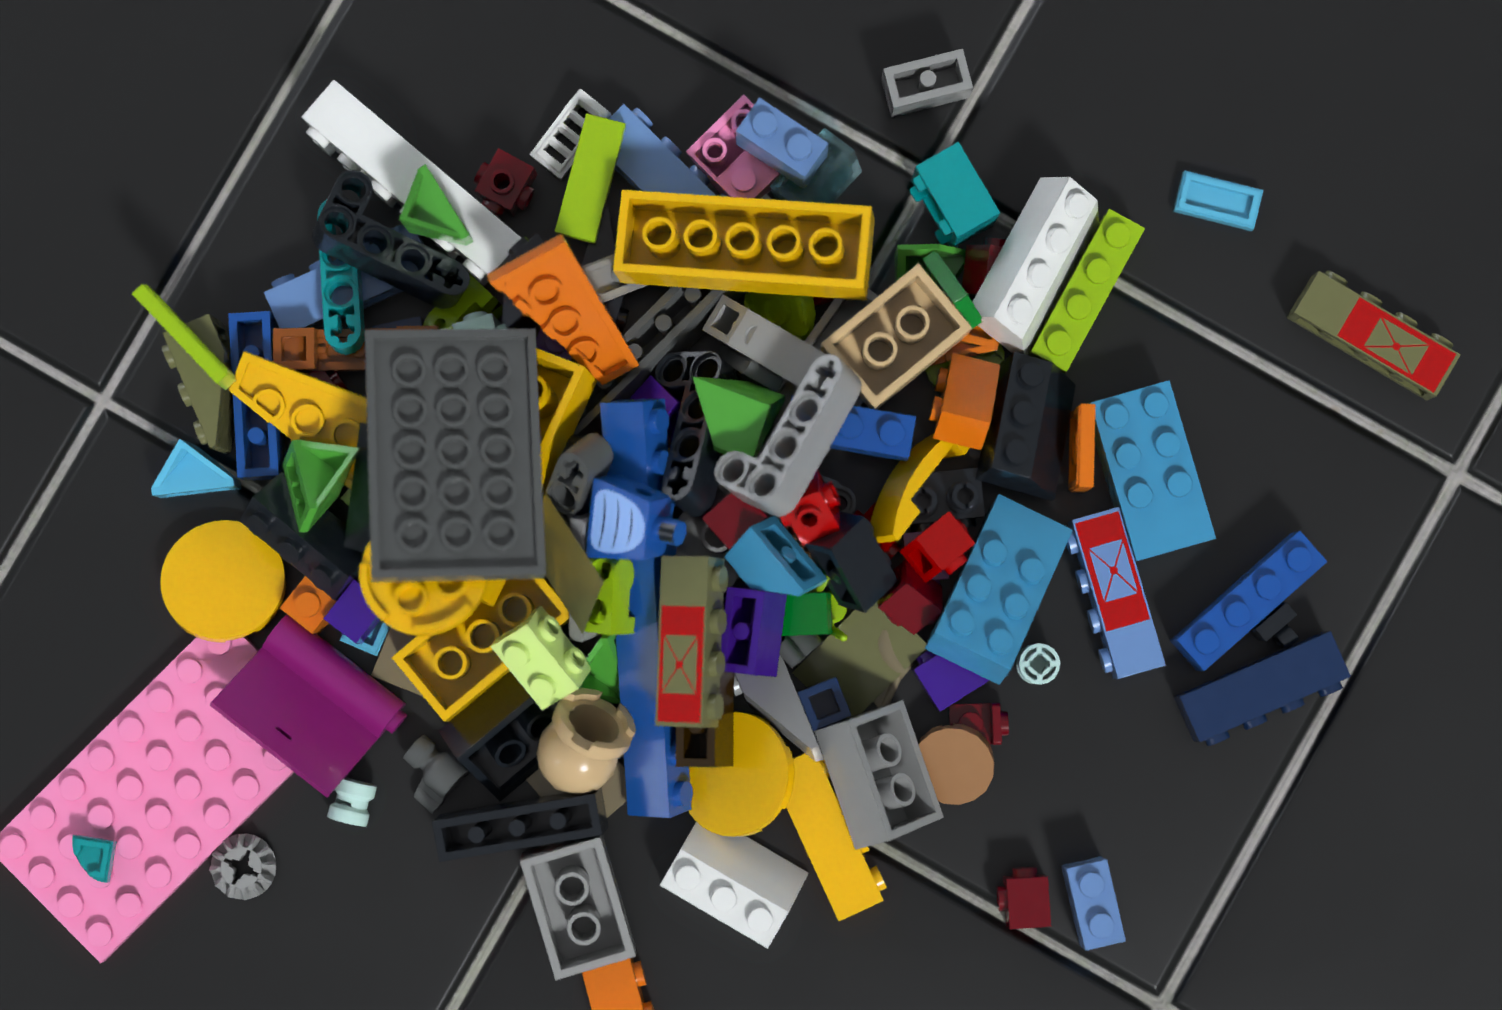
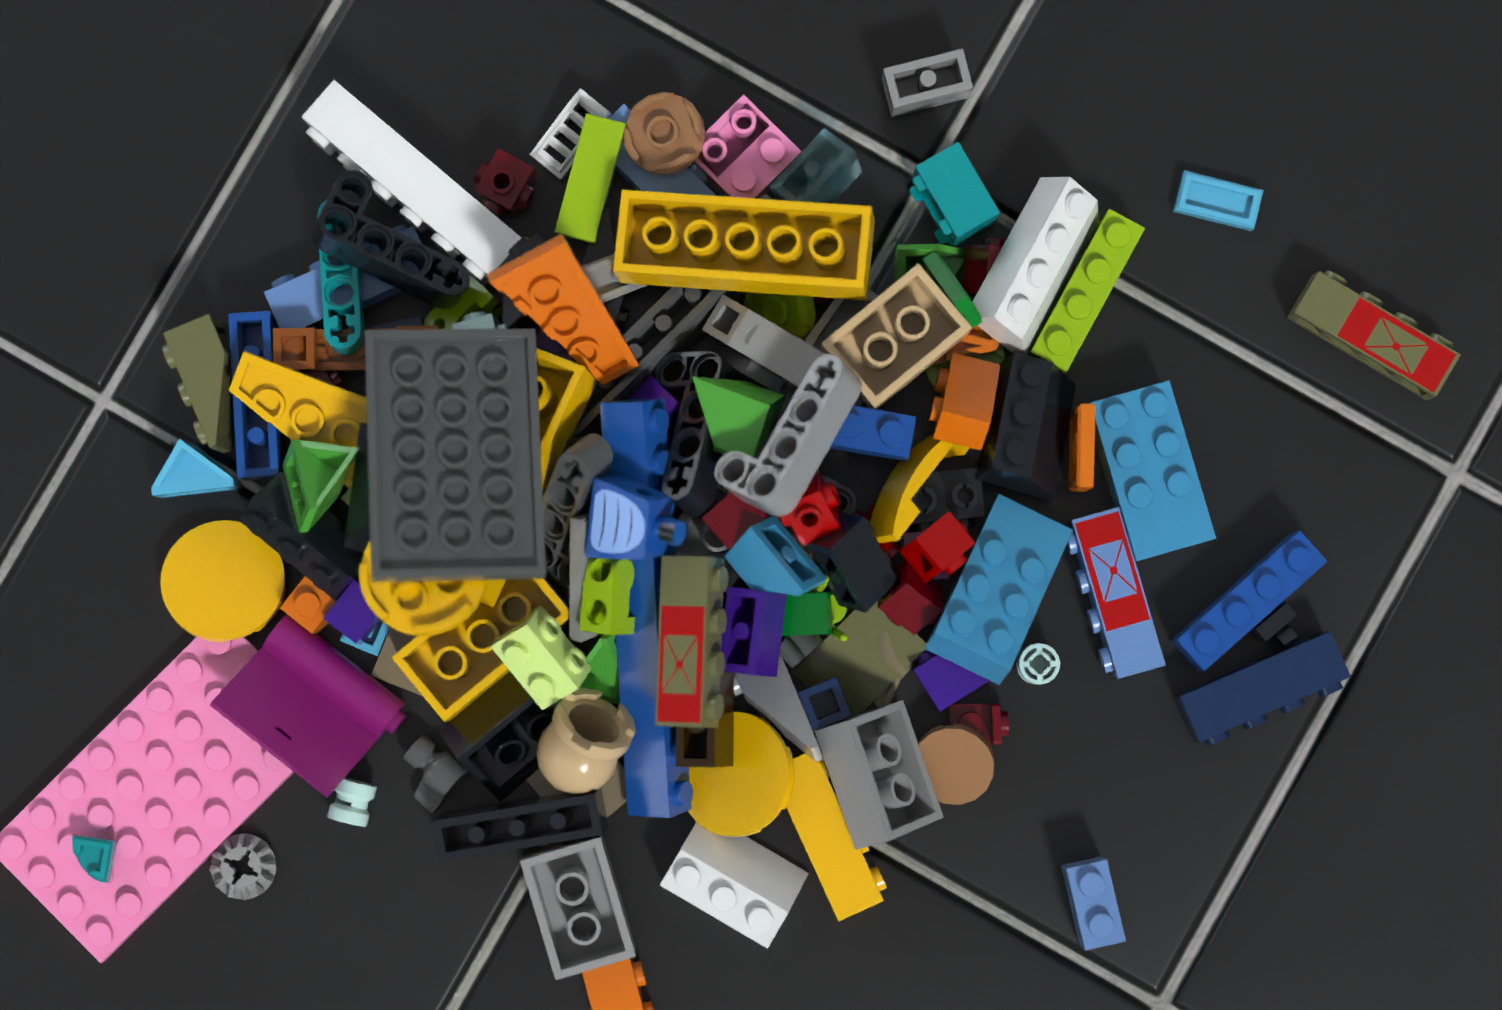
(184, 336): lime tile -> none
(430, 213): bright green slope -> none
(569, 567): olive sticker -> none
(664, 133): none -> medium nougat tile
(781, 143): medium blue brick -> none
(1025, 899): dark red brick -> none

